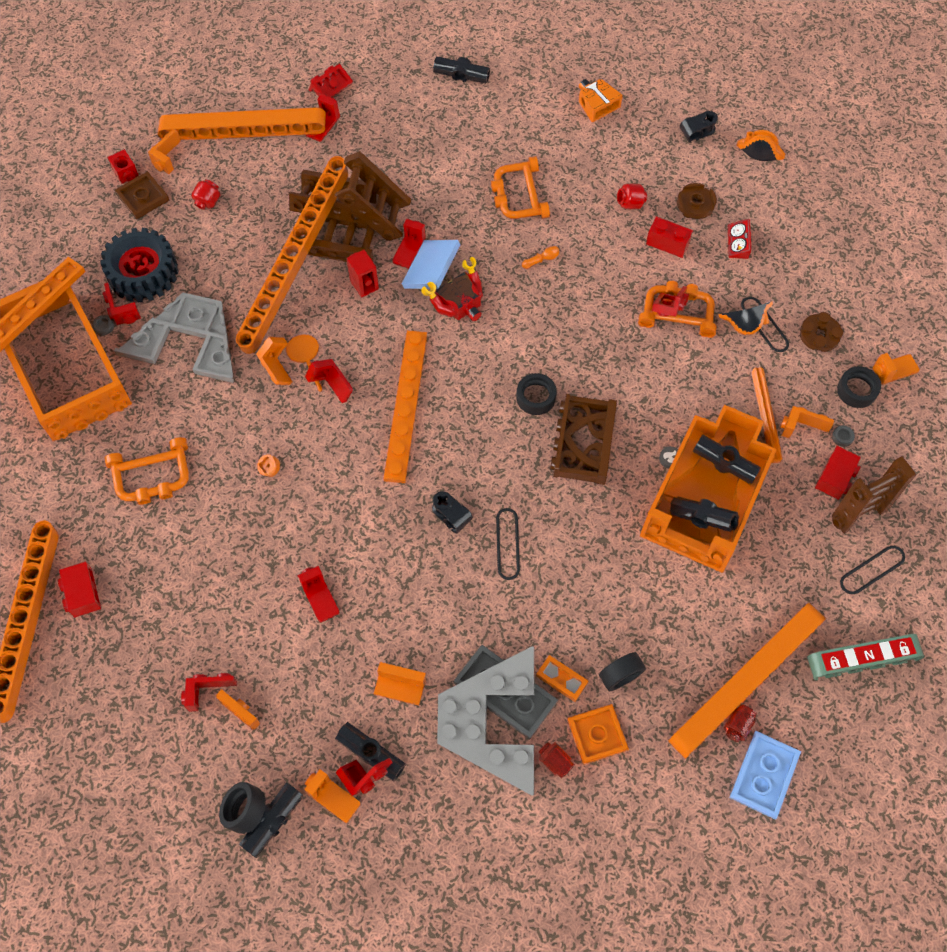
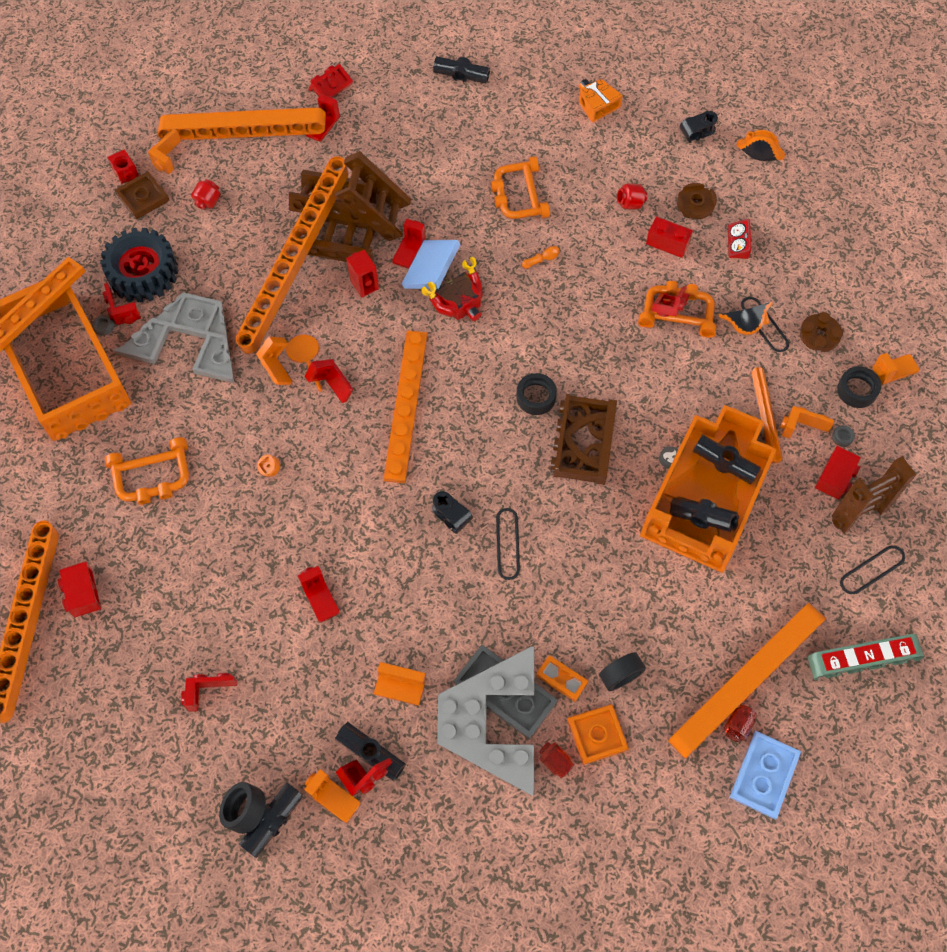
(238, 708): orange plate -> none

